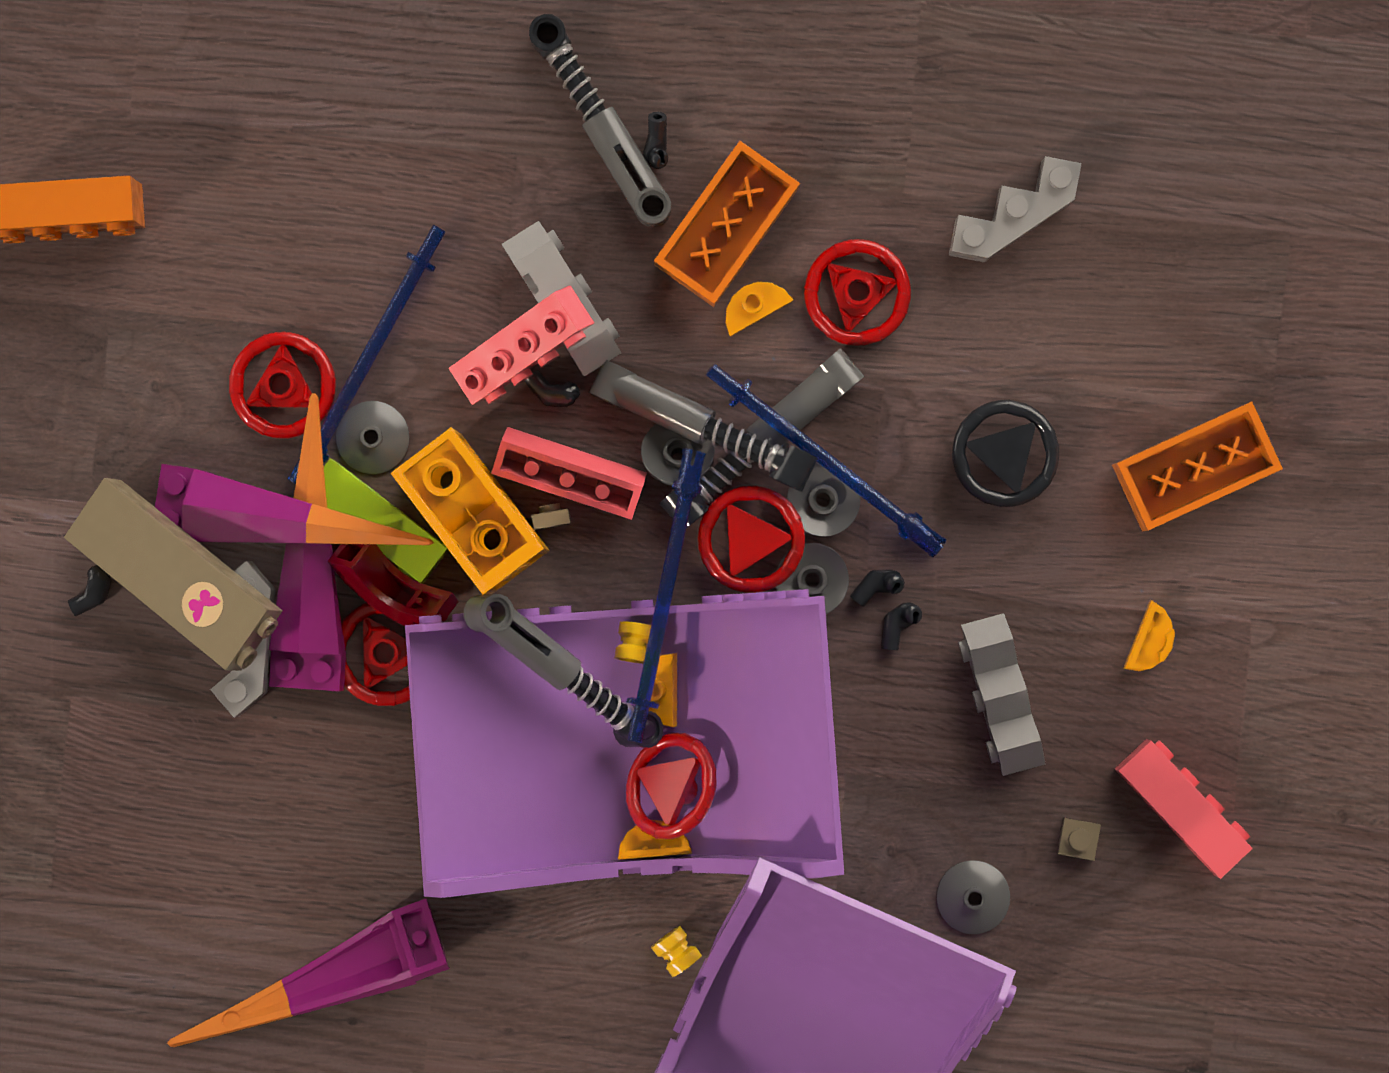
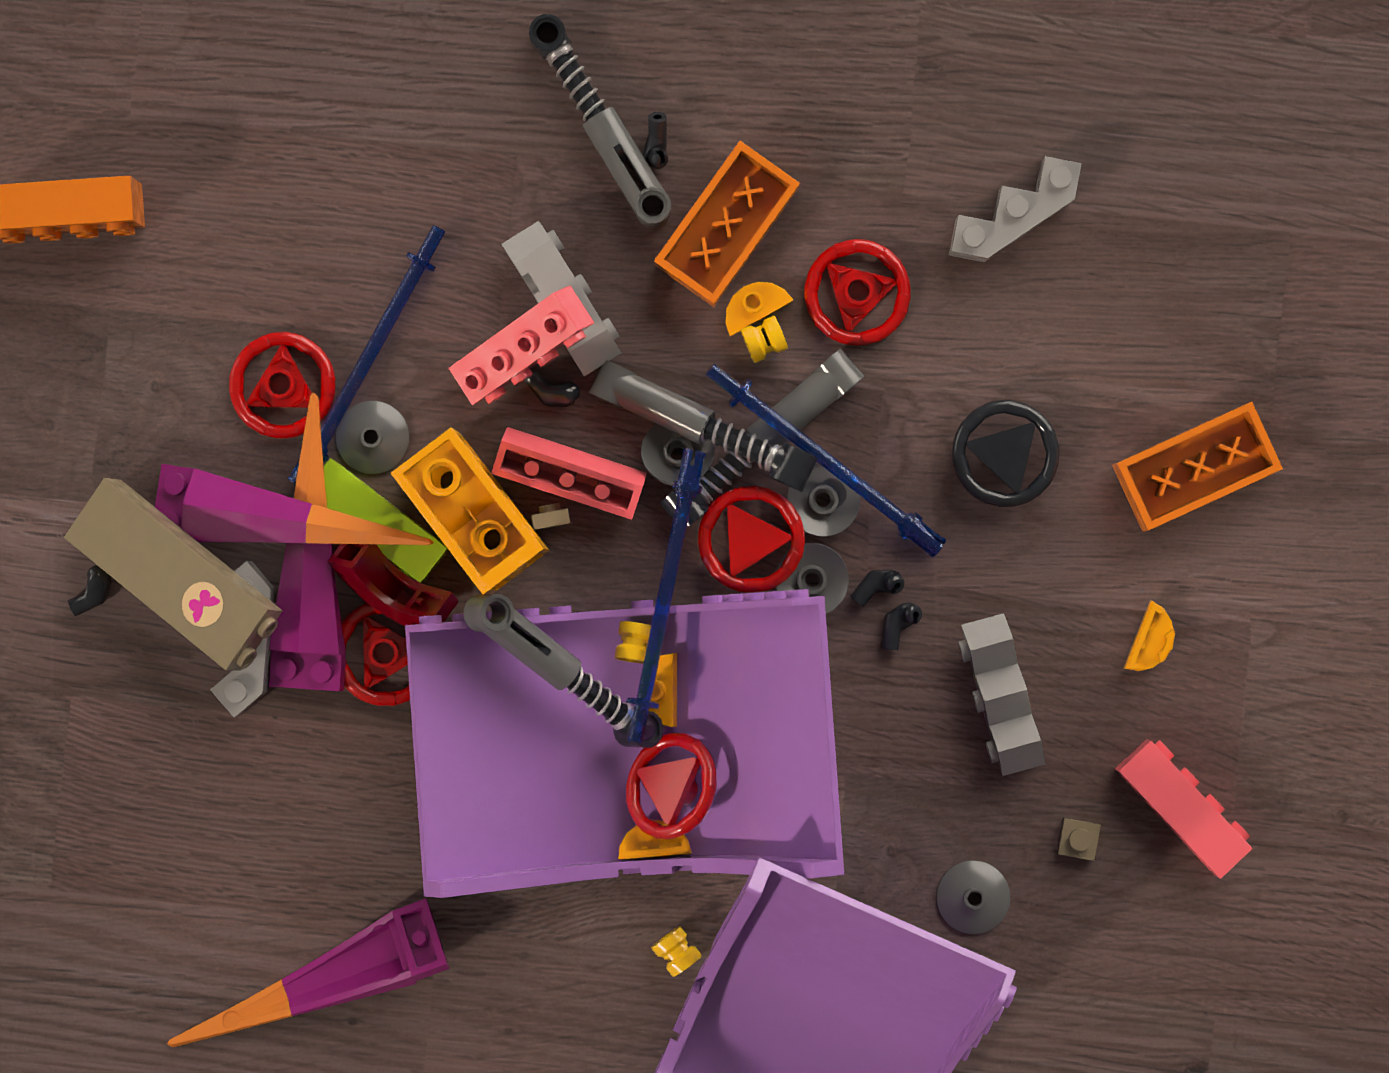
(756, 342): none -> yellow wheel

